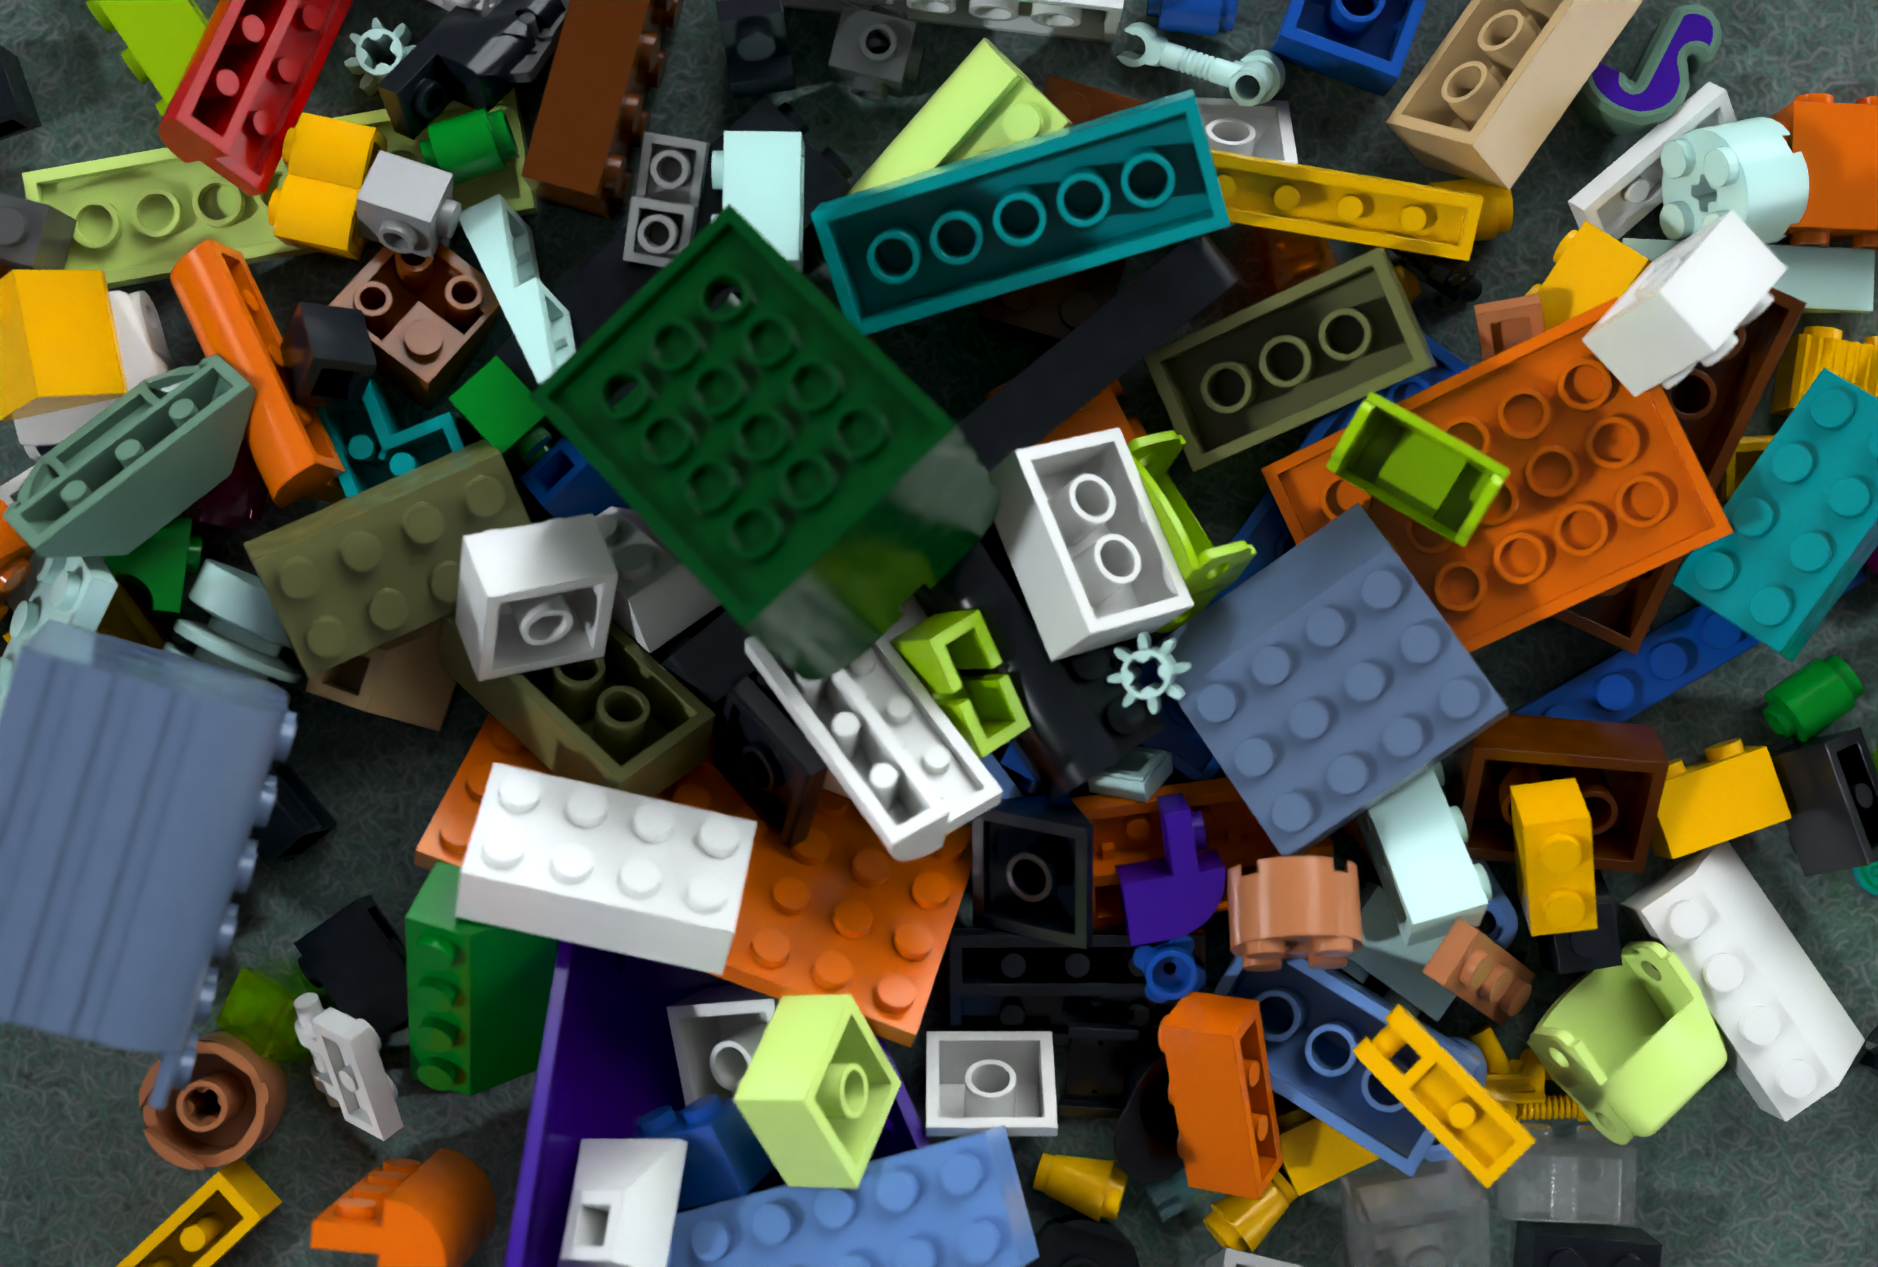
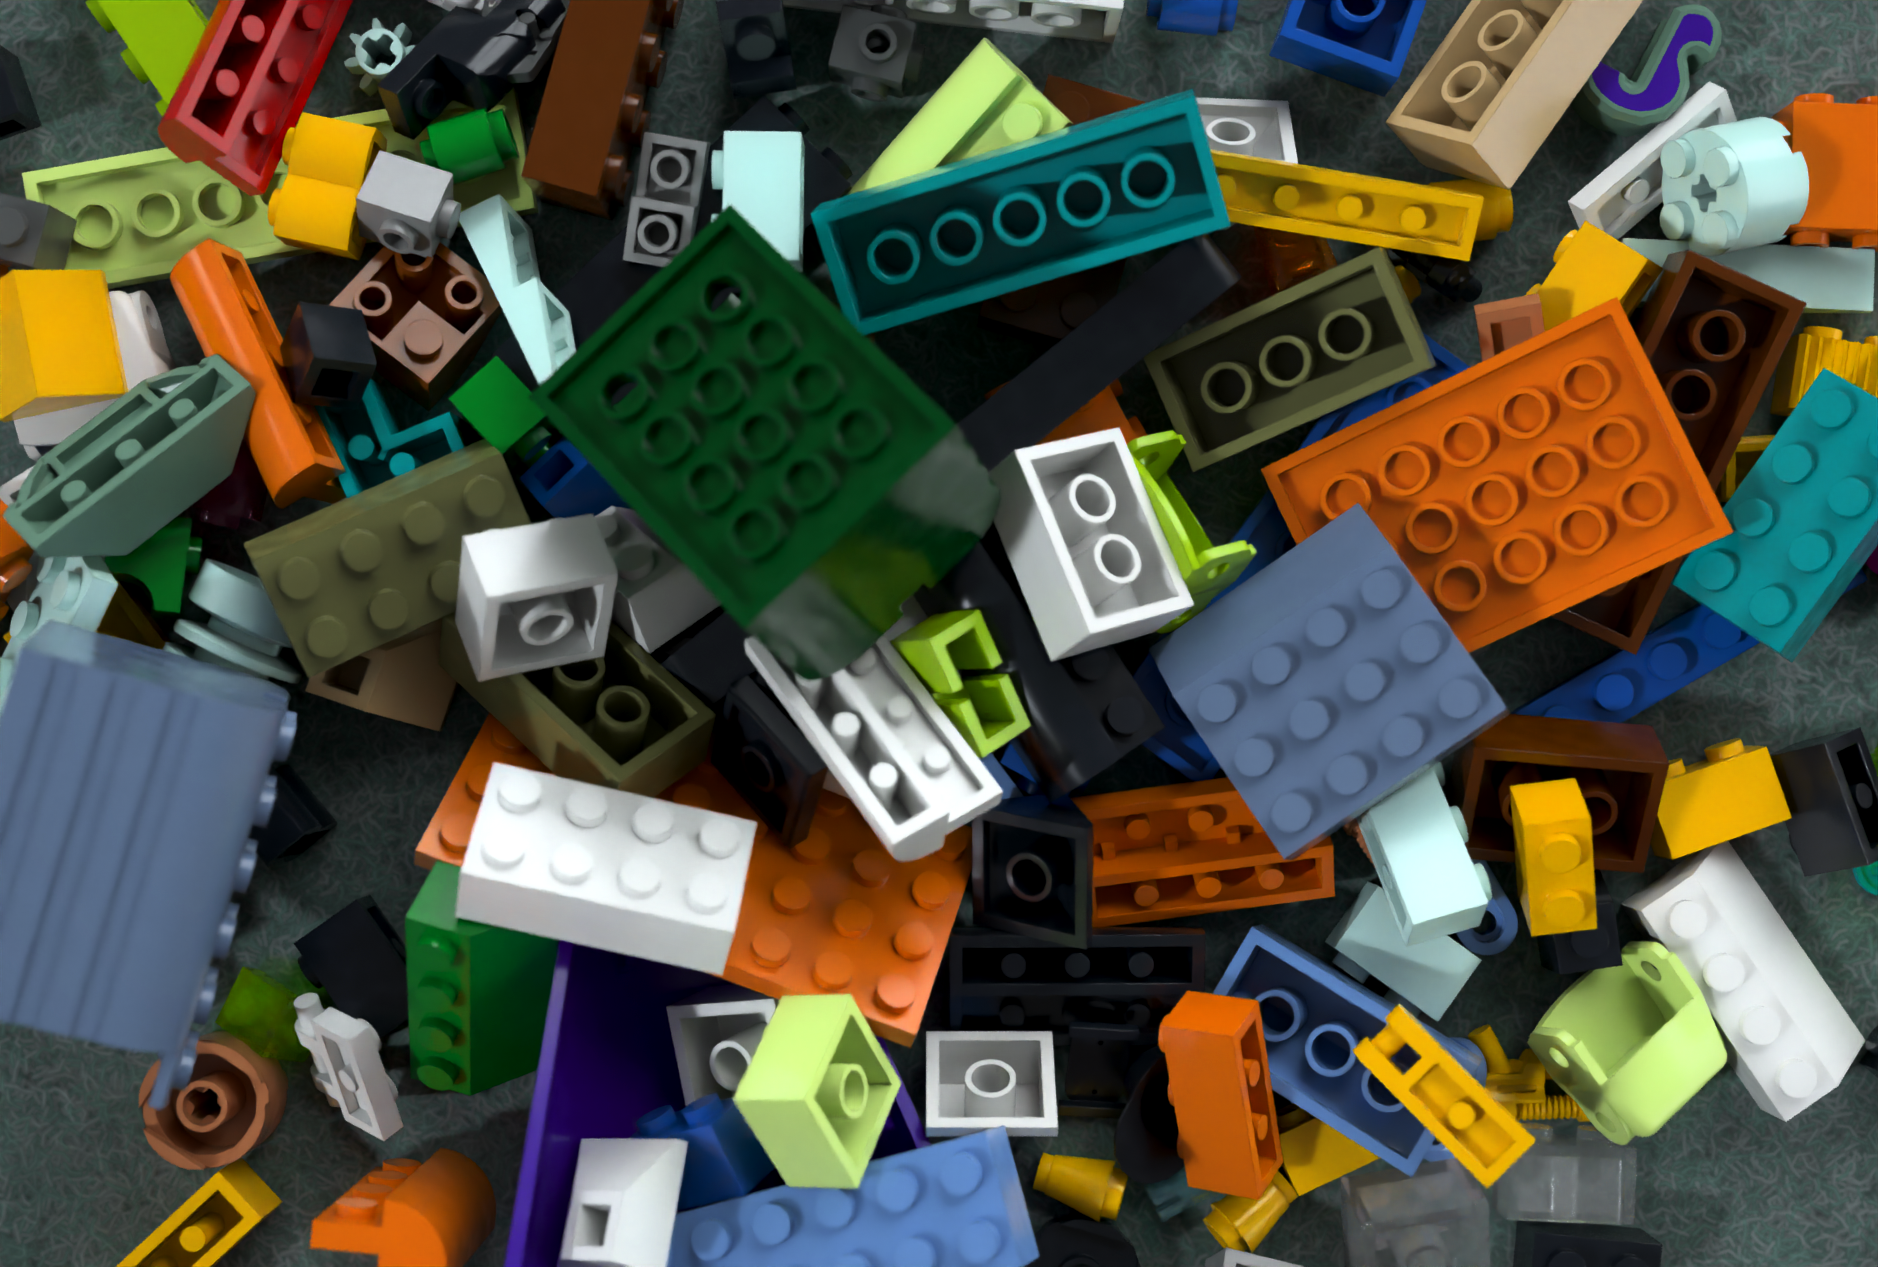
(1131, 673): light aqua gear -> none
(1134, 775): light aqua tile -> none
(1169, 985): blue plate -> none
(1173, 893): dark purple brick -> none
(1259, 63): light aqua brick -> none
(1294, 912): nougat brick -> none
(1417, 469): lime piece -> none
(1480, 972): nougat plate -> none
(1686, 306): white brick -> none
(1812, 698): green brick -> none

